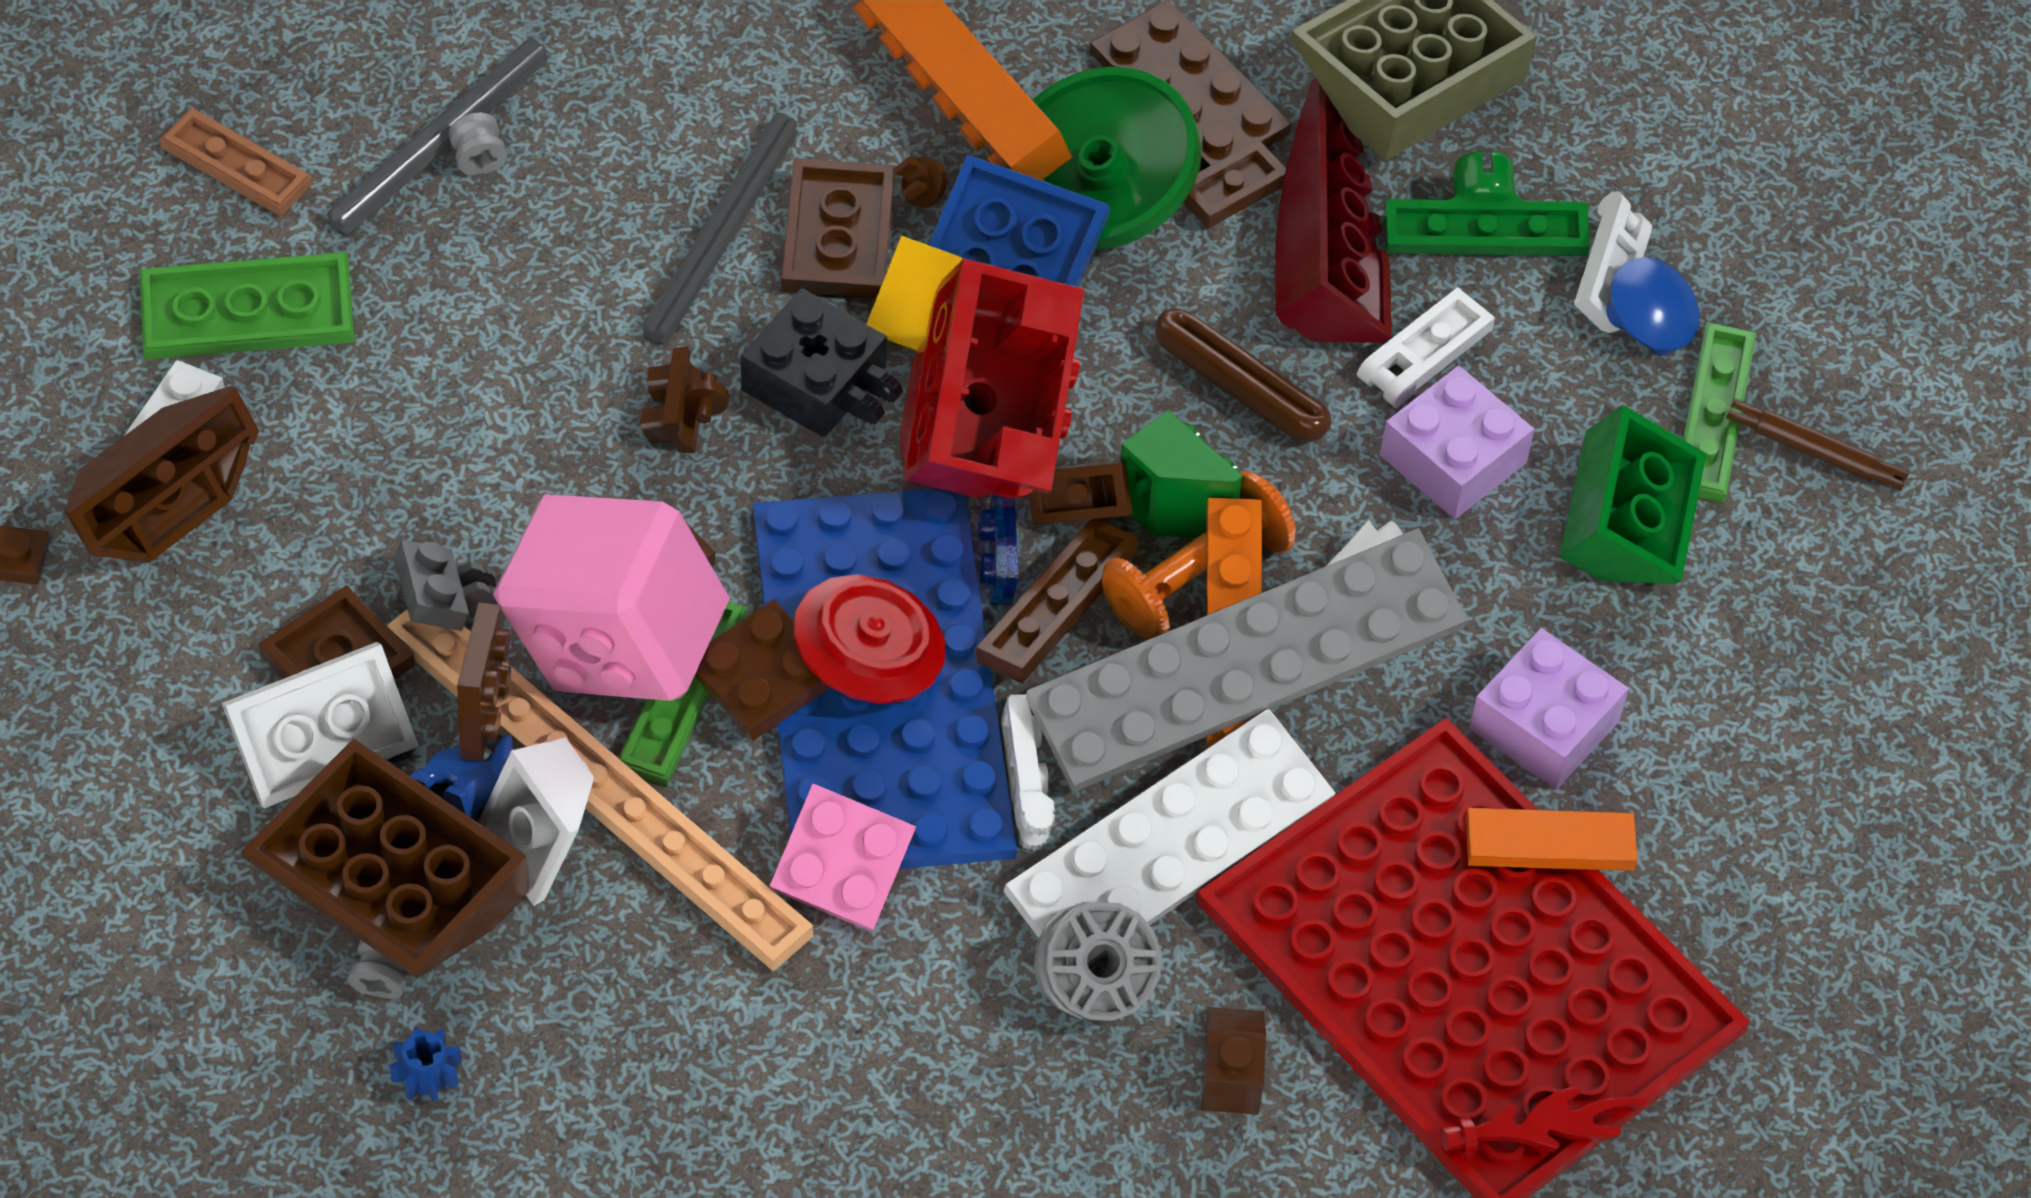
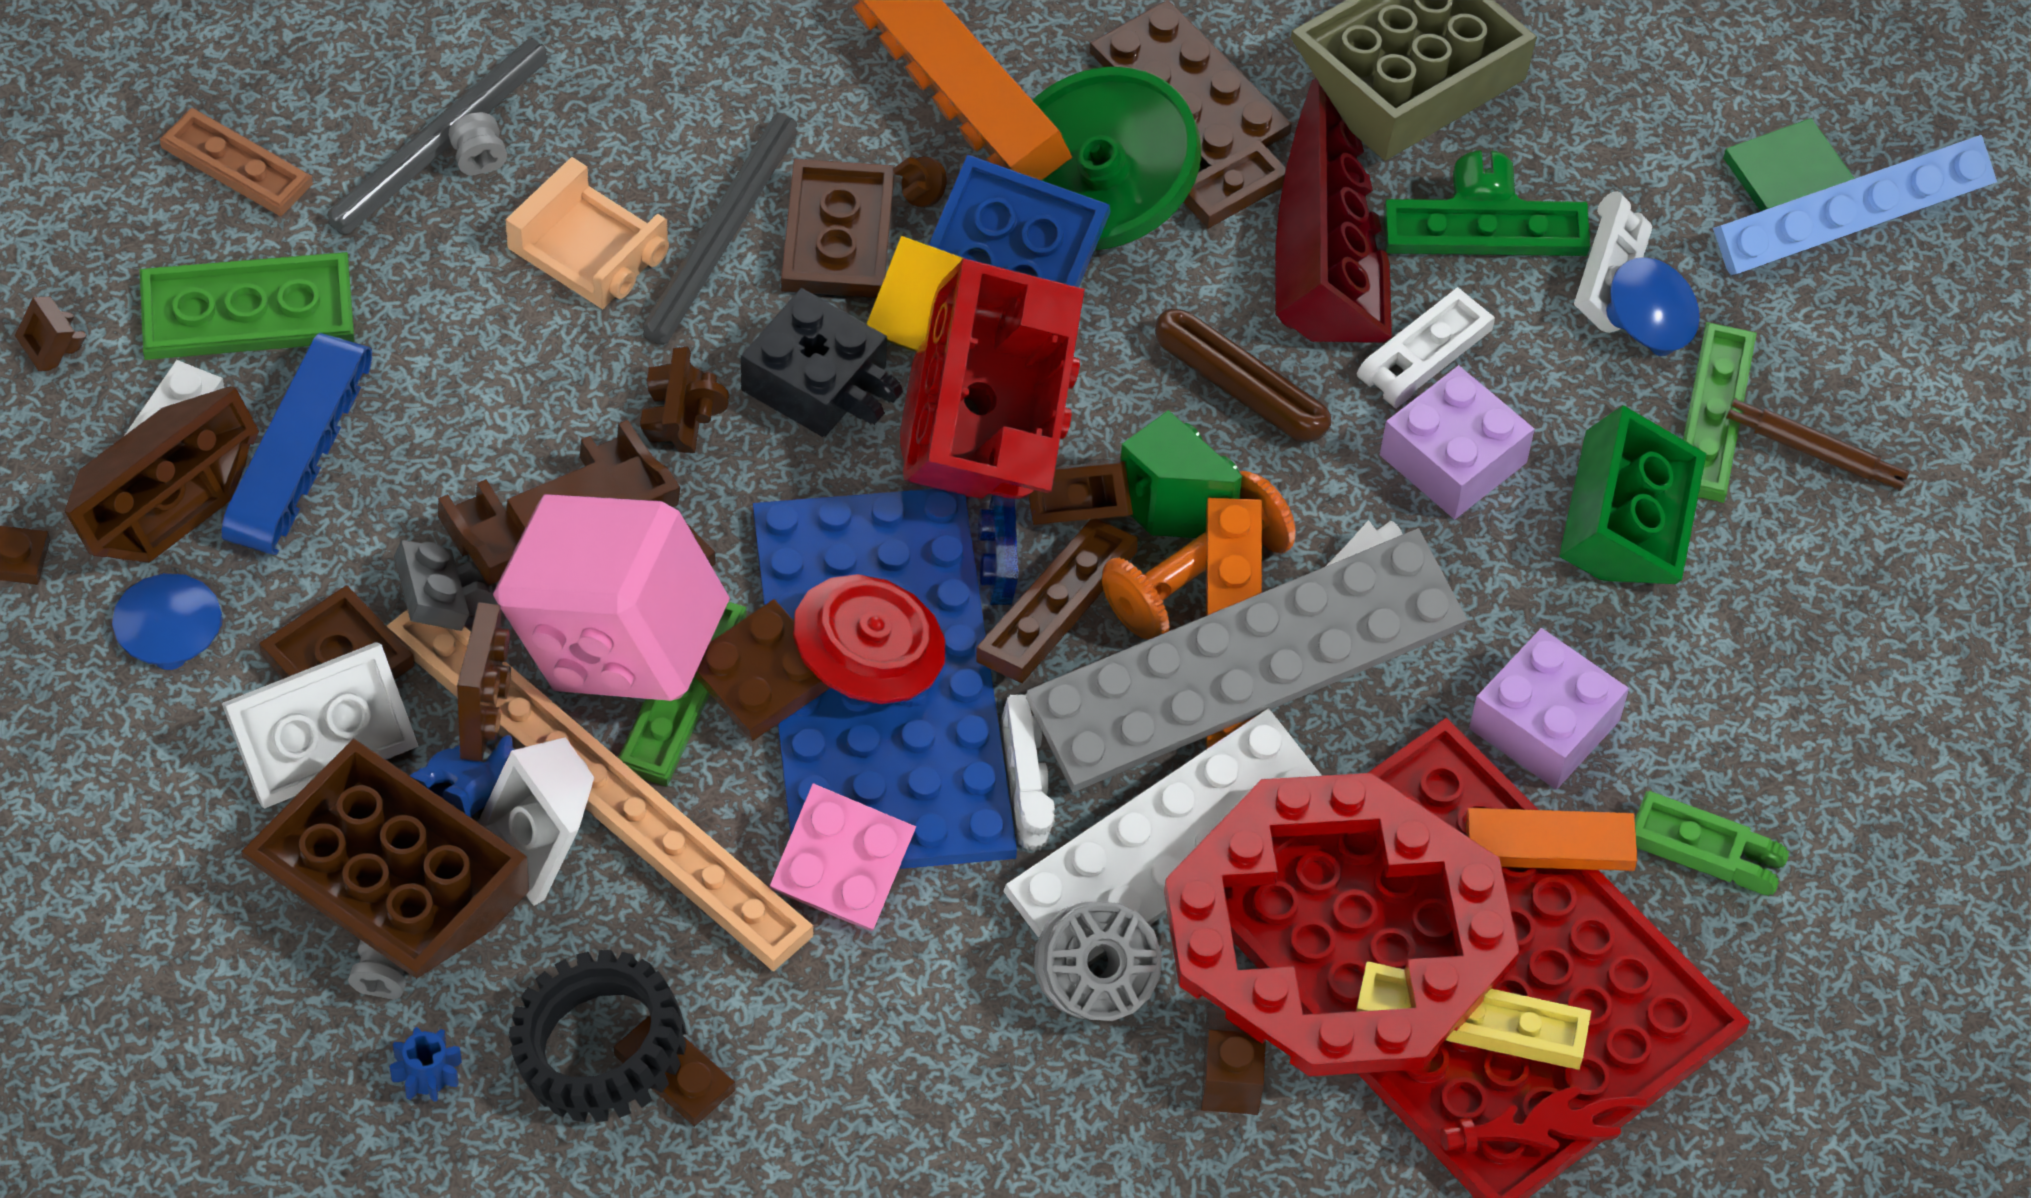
(48, 333): none -> reddish brown tile
(167, 619): none -> blue dish
(294, 443): none -> blue beam
(578, 985): none -> black tyre
(585, 236): none -> light nougat panel
(611, 470): none -> reddish brown bracket
(697, 1084): none -> reddish brown plate
(1268, 999): none -> plate
(1501, 1022): none -> light yellow plate
(1707, 843): none -> bright green hinge
(1786, 164): none -> green tile
(1854, 205): none -> light blue plate

